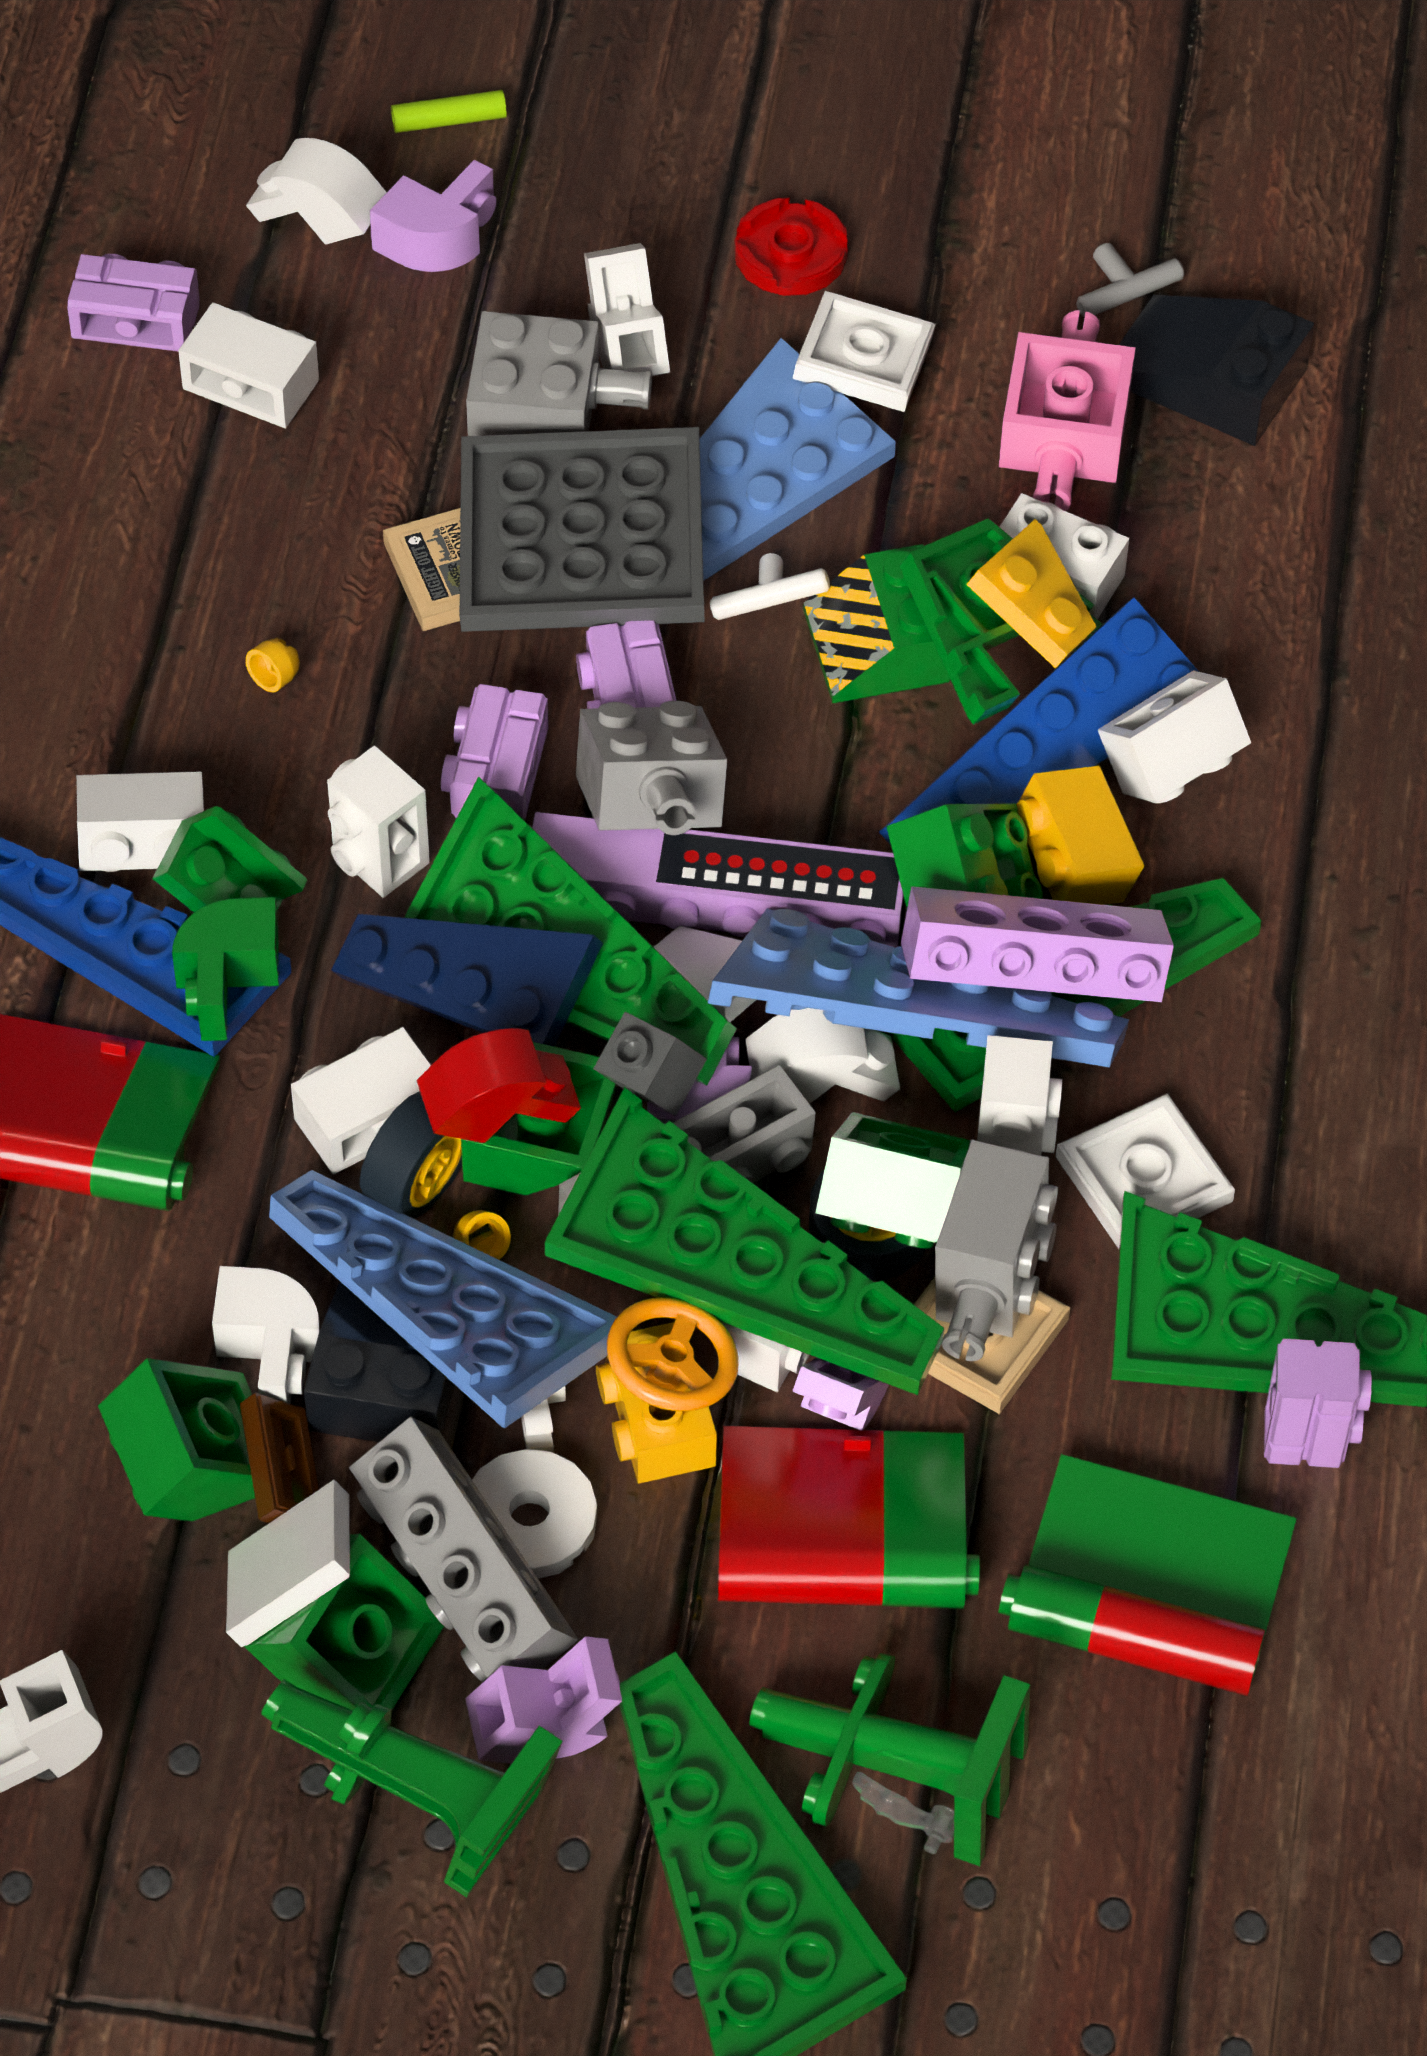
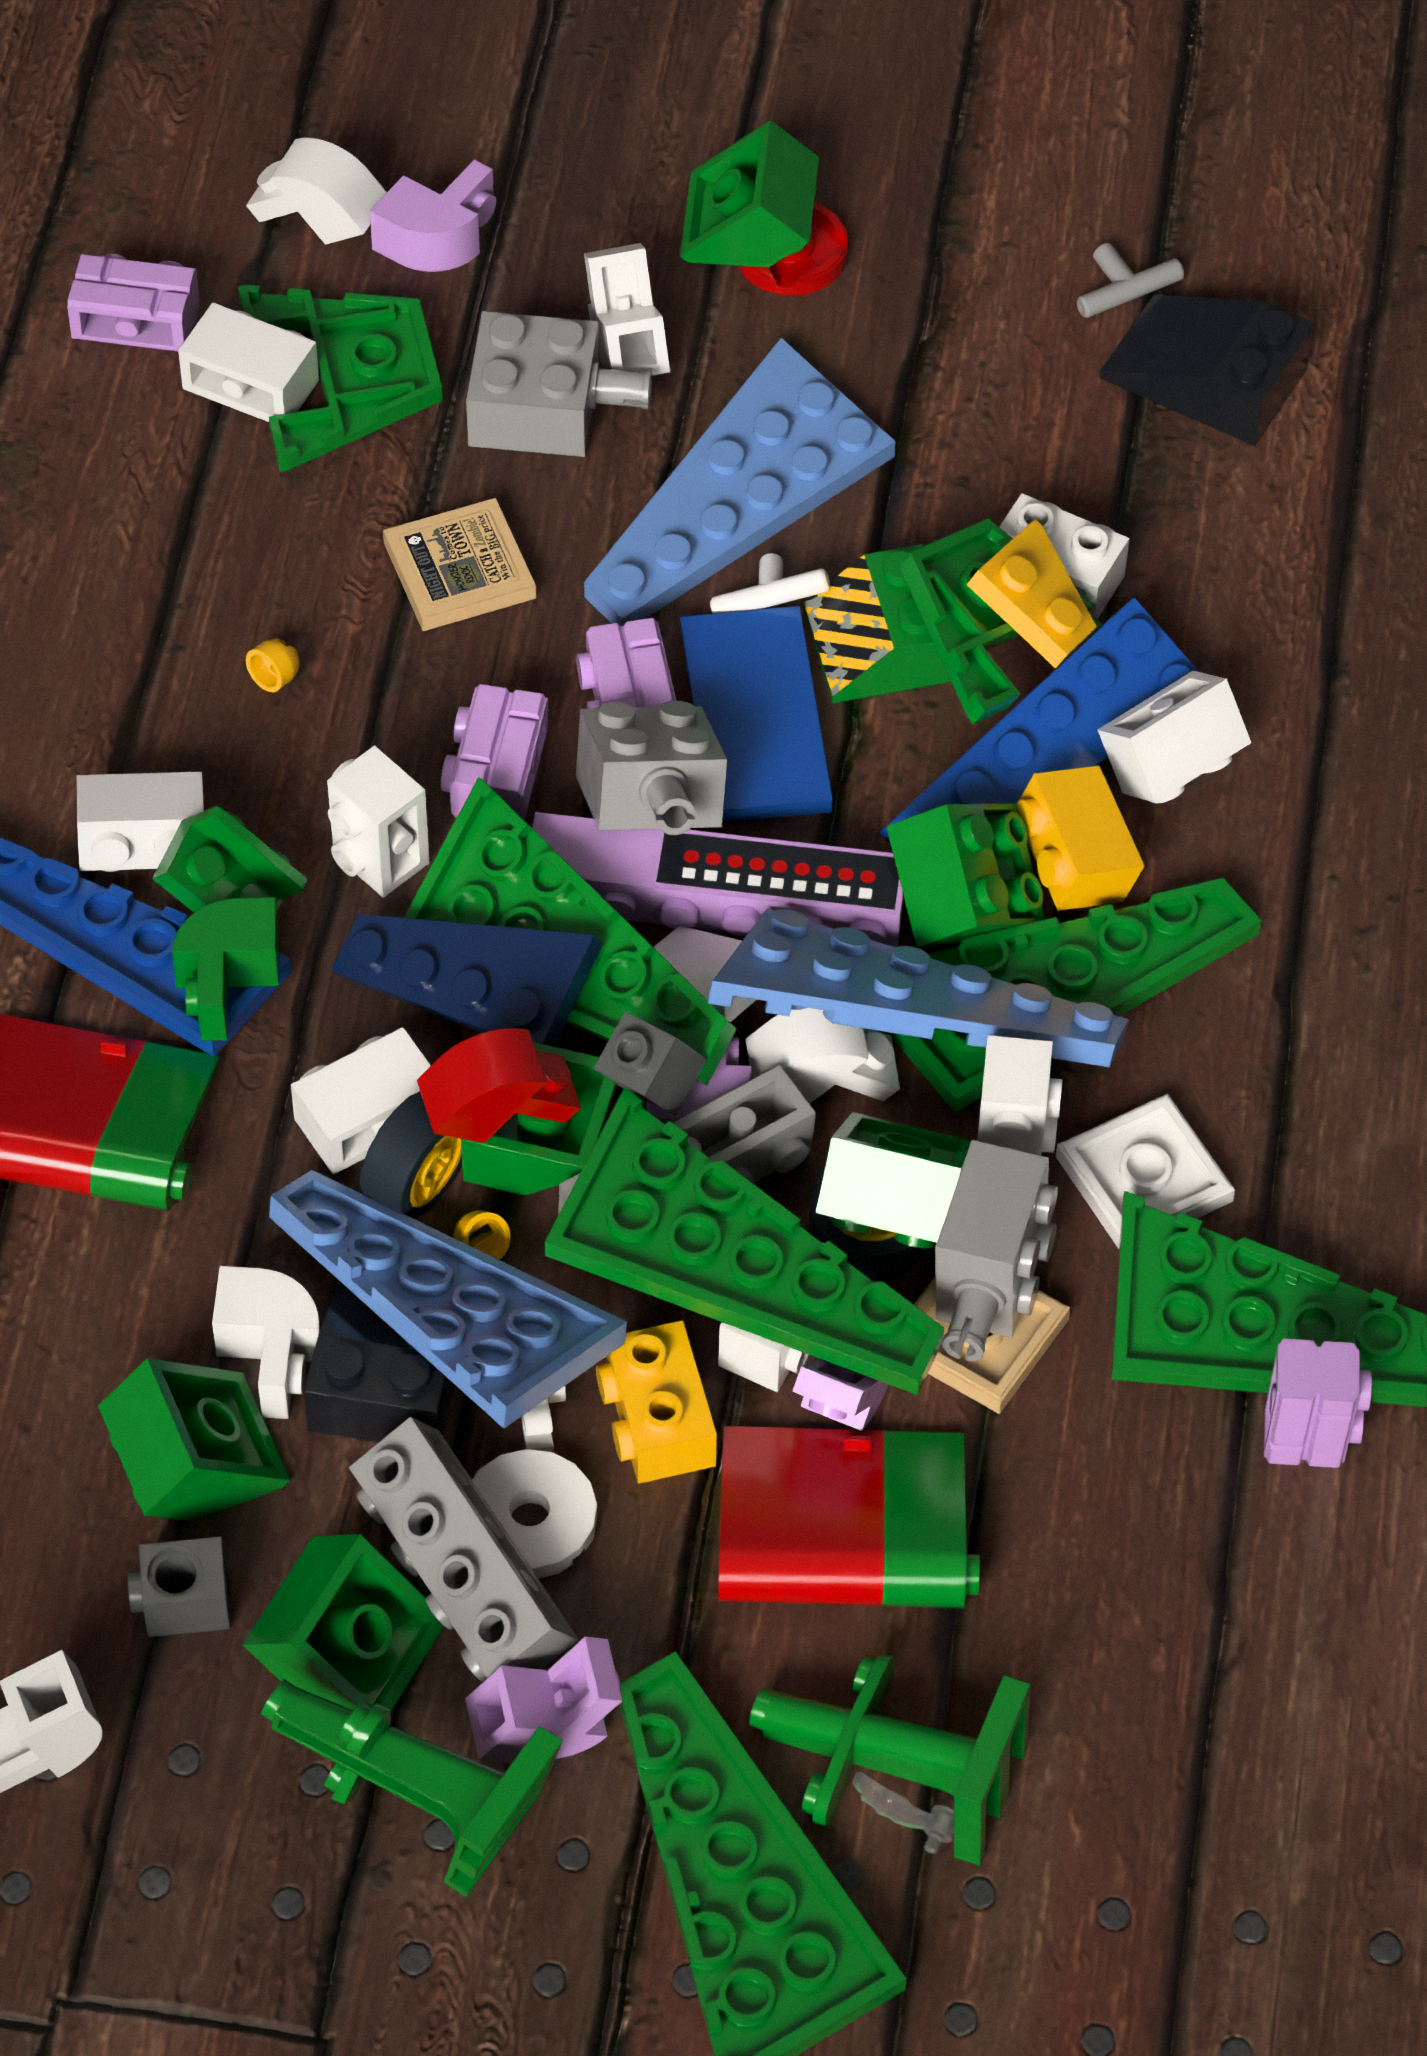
(189, 1561): none -> dark grey brick
(278, 1454): reddish brown tile -> none
(288, 1564): white tile -> none
(370, 364): none -> green wing
(448, 111): lime piece -> none
(580, 529): dark grey plate -> none
(668, 1365): light orange piece -> none
(751, 201): none -> green slope
(762, 705): none -> blue tile
(864, 351): white tile -> none
(1036, 944): lavender brick -> none
(1066, 408): bright pink brick -> none
(1151, 1575): green door -> none

